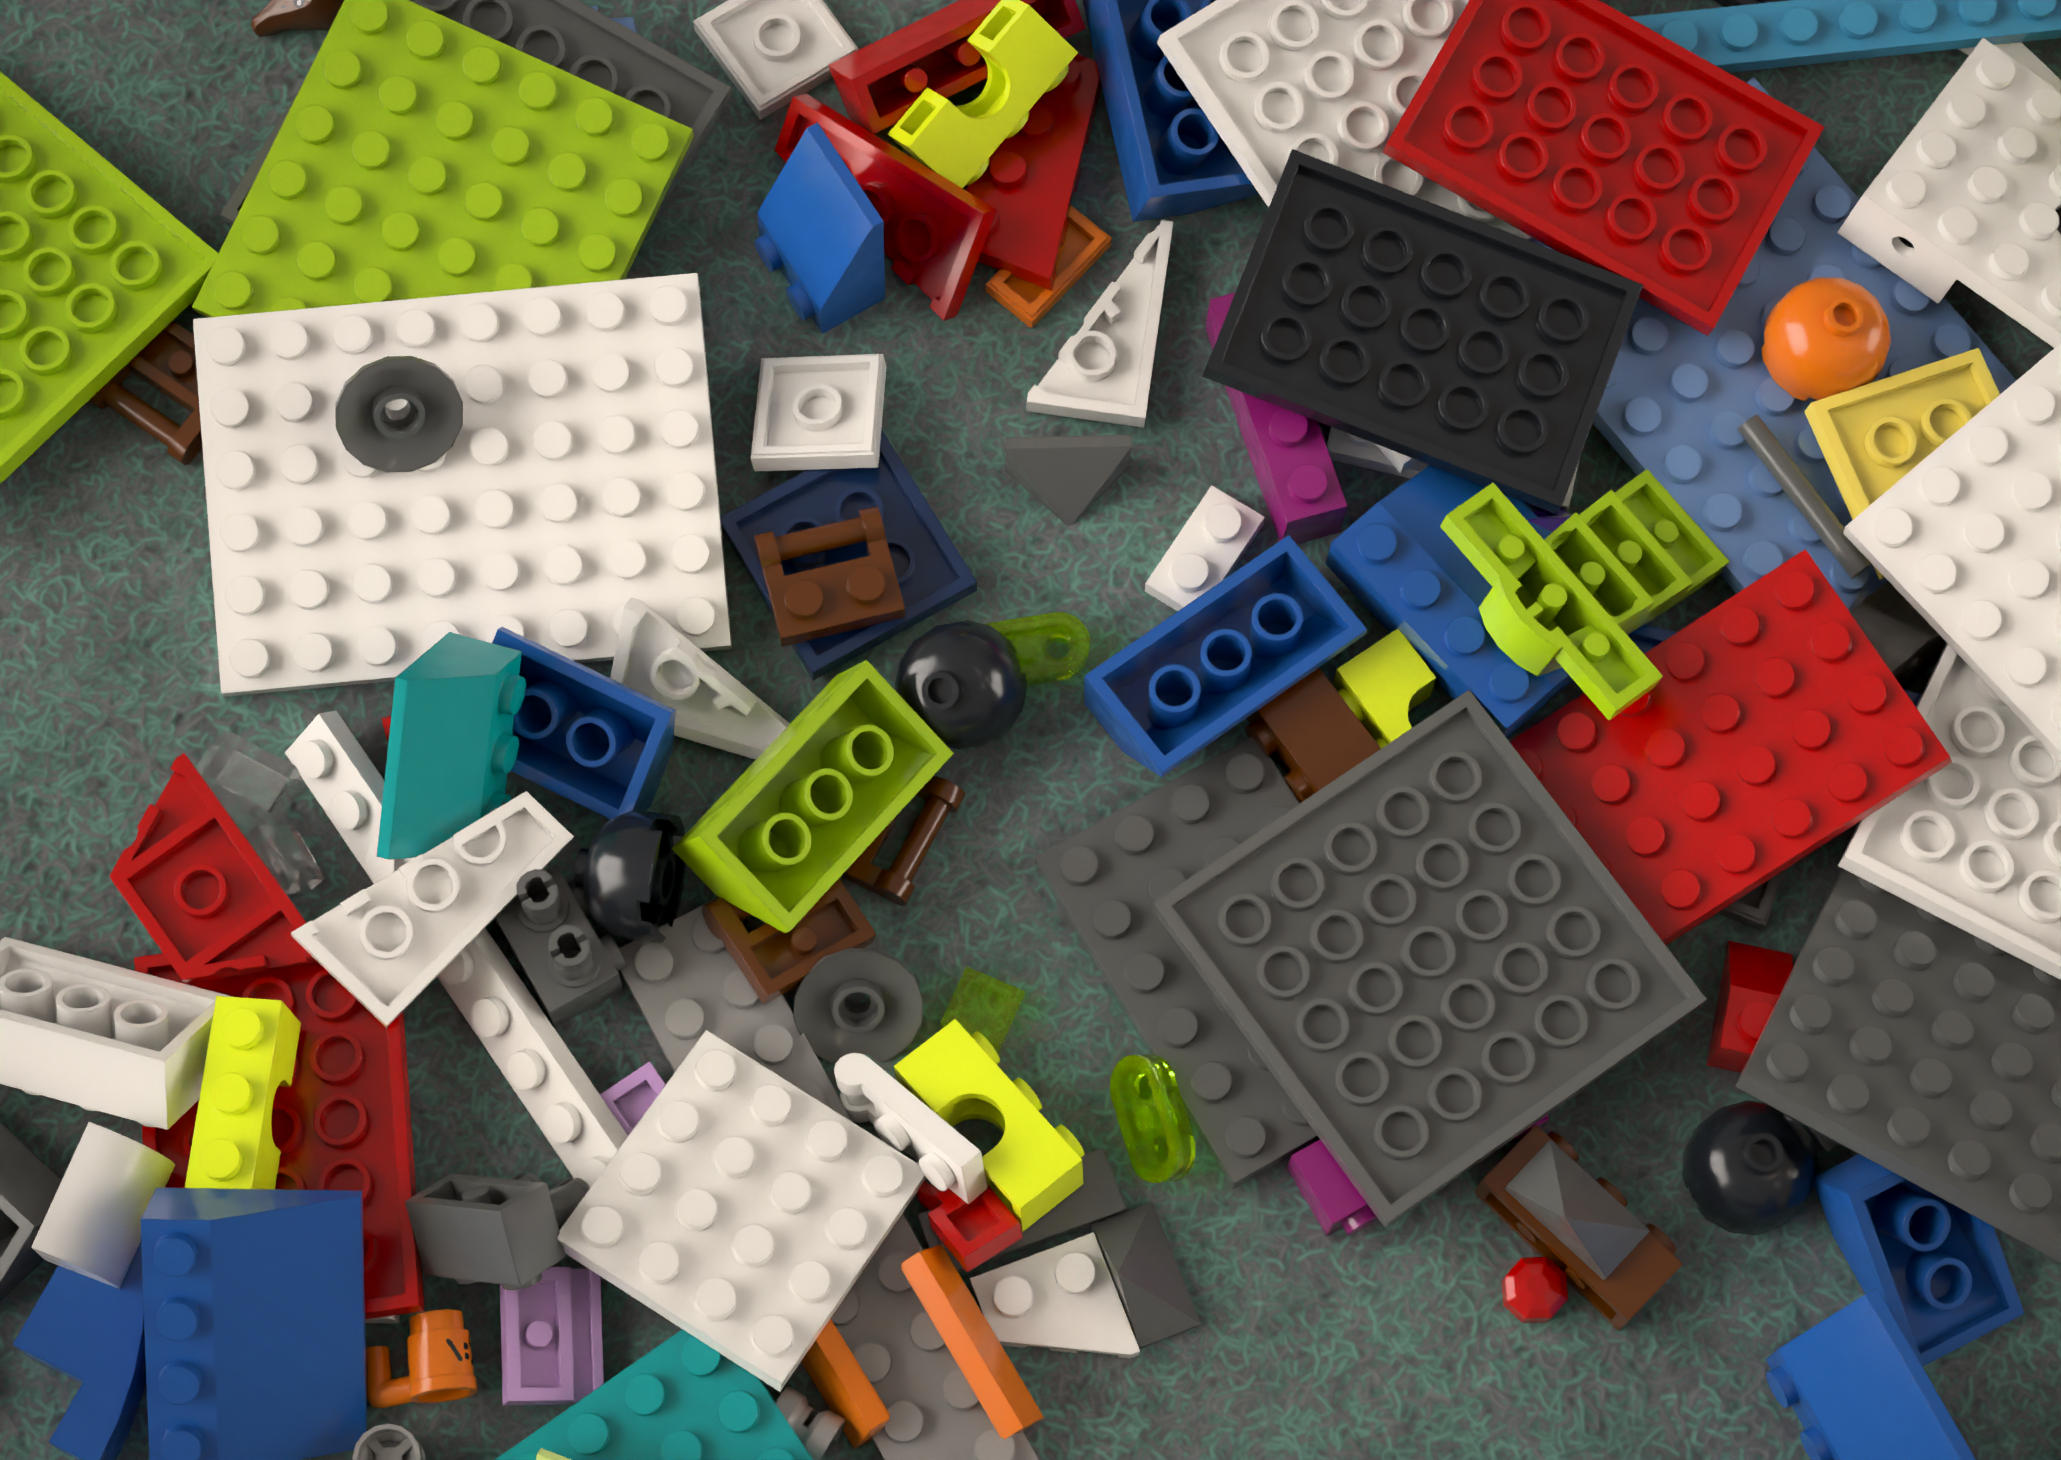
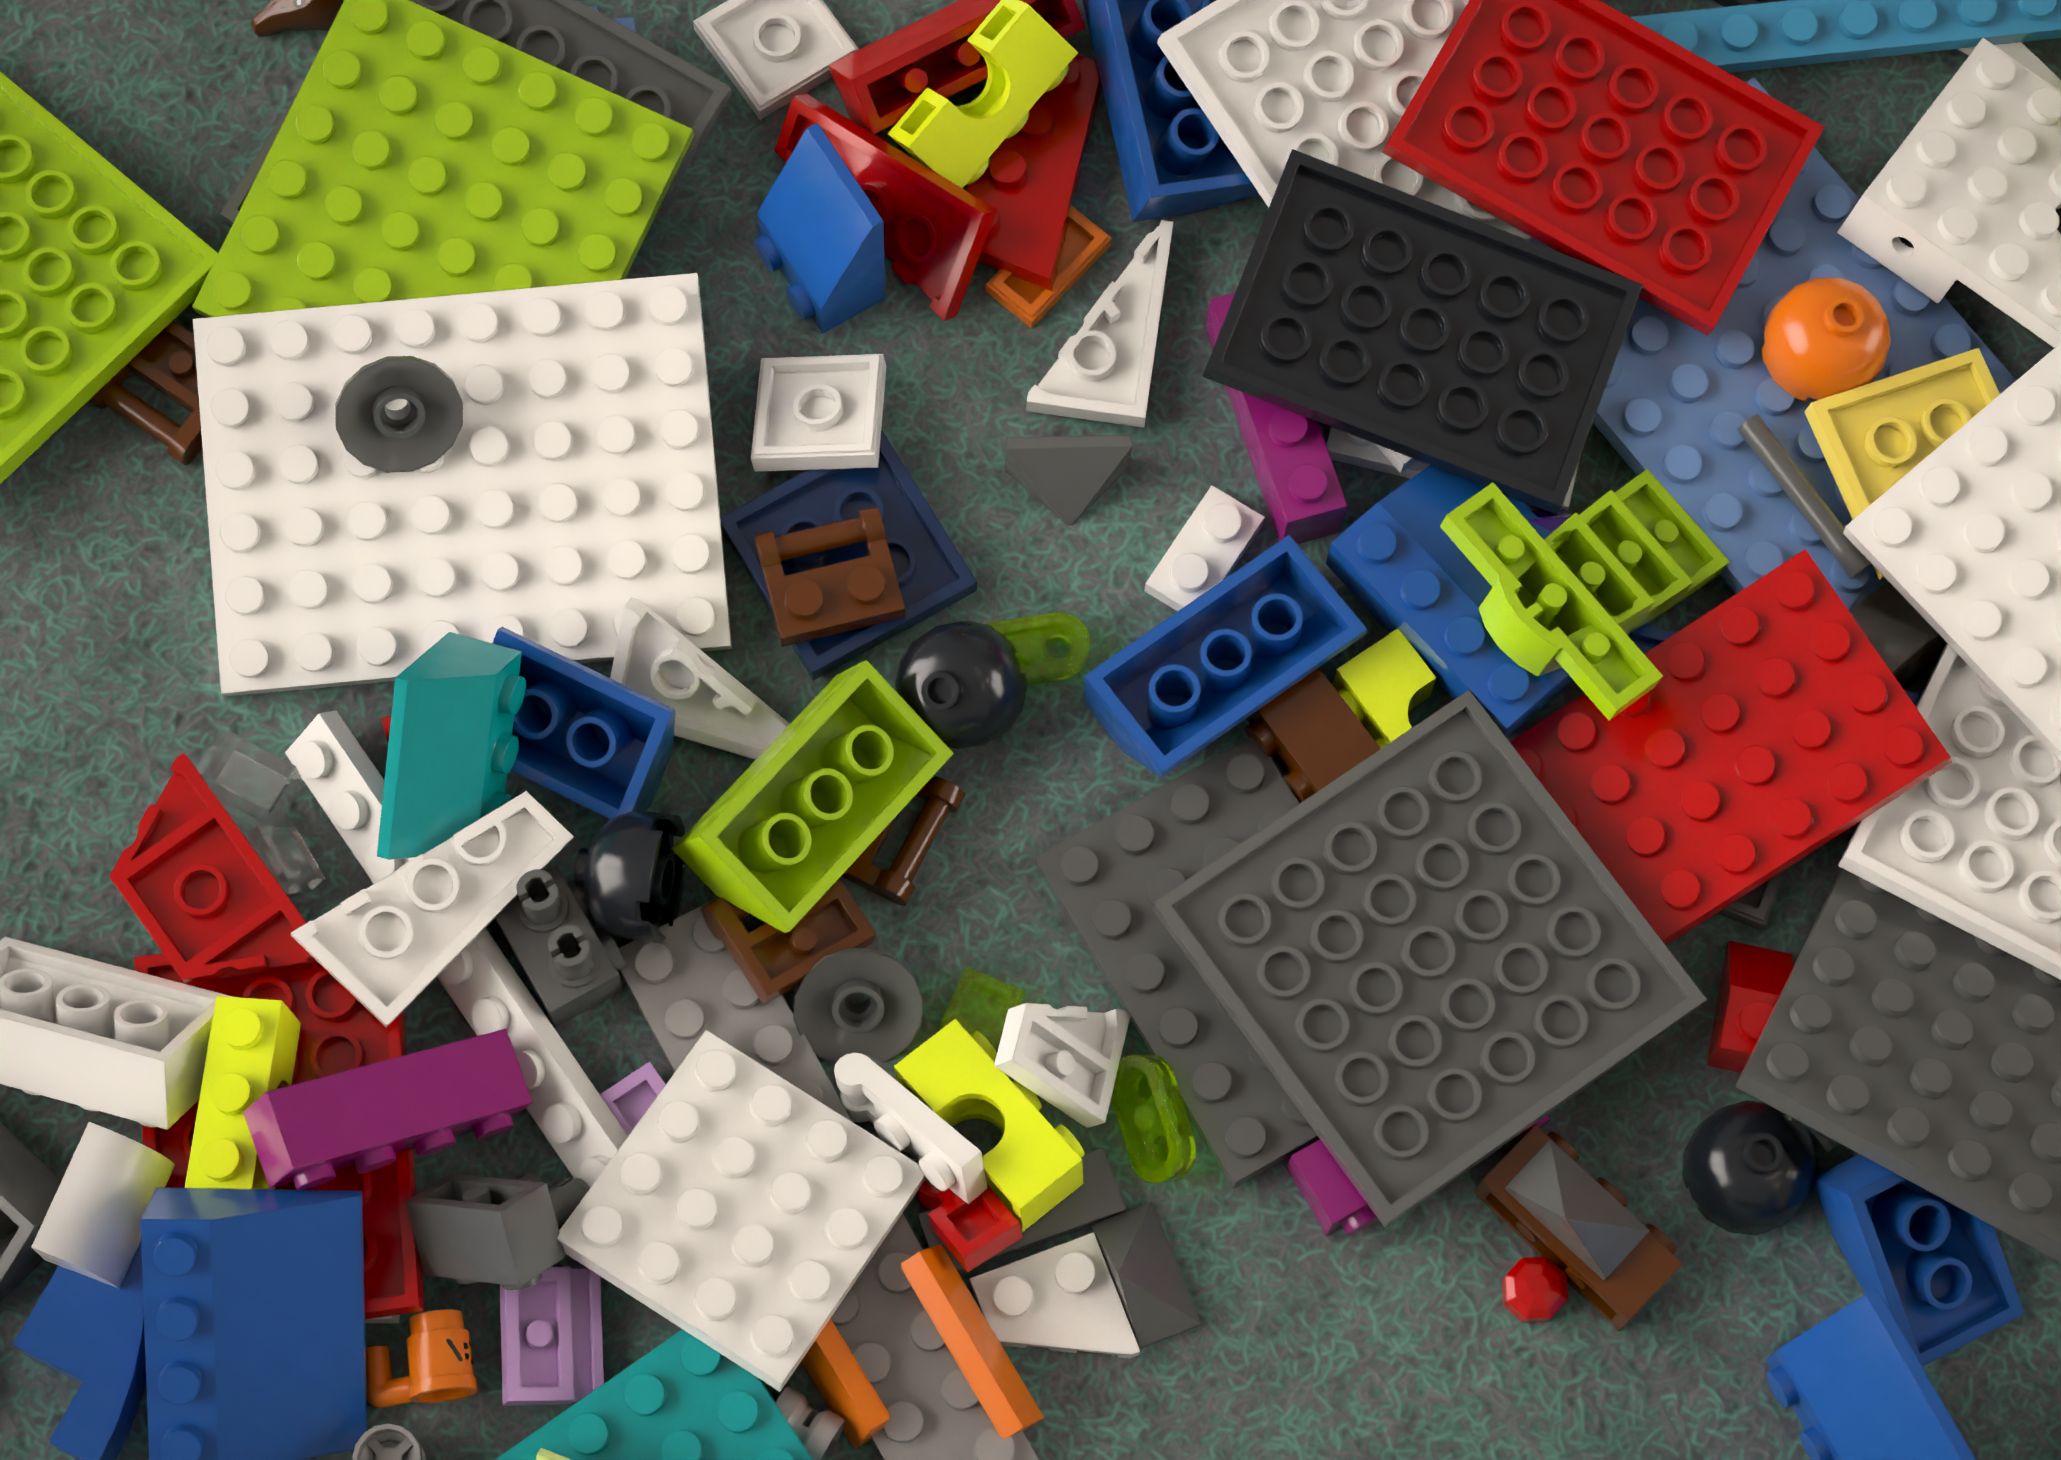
(387, 1109): none -> magenta brick
(1065, 1056): none -> white wing

